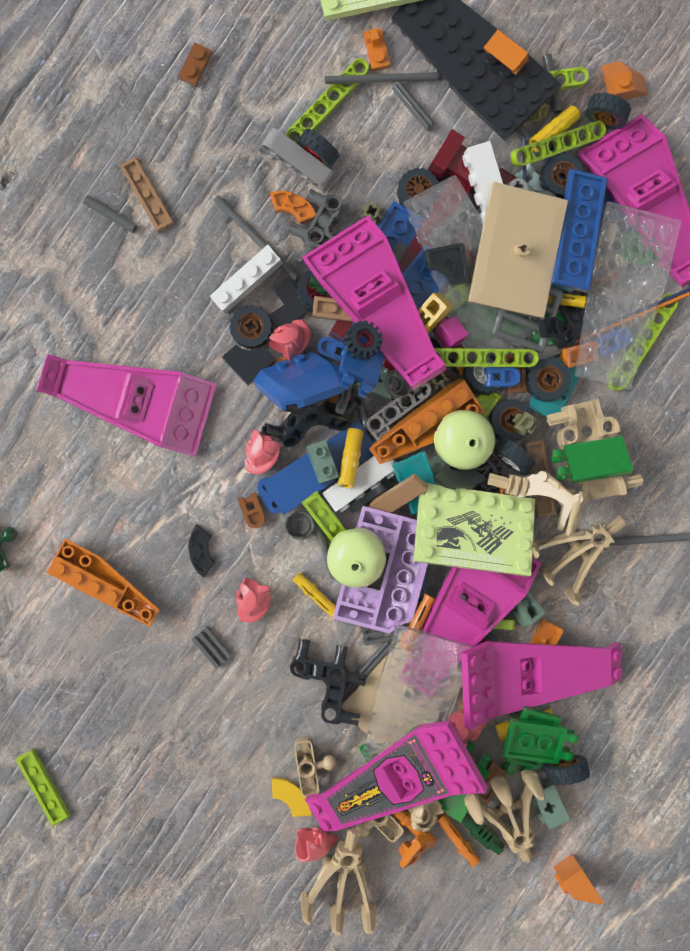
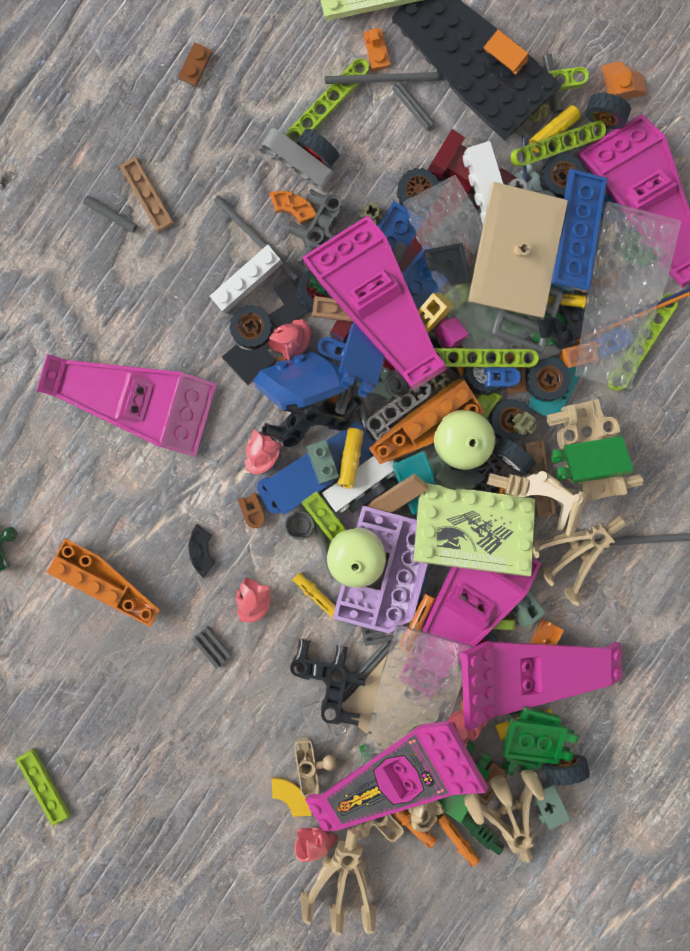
(366, 330): black bush -> none
(413, 852): orange hinge -> none
(575, 882): orange slope -> none

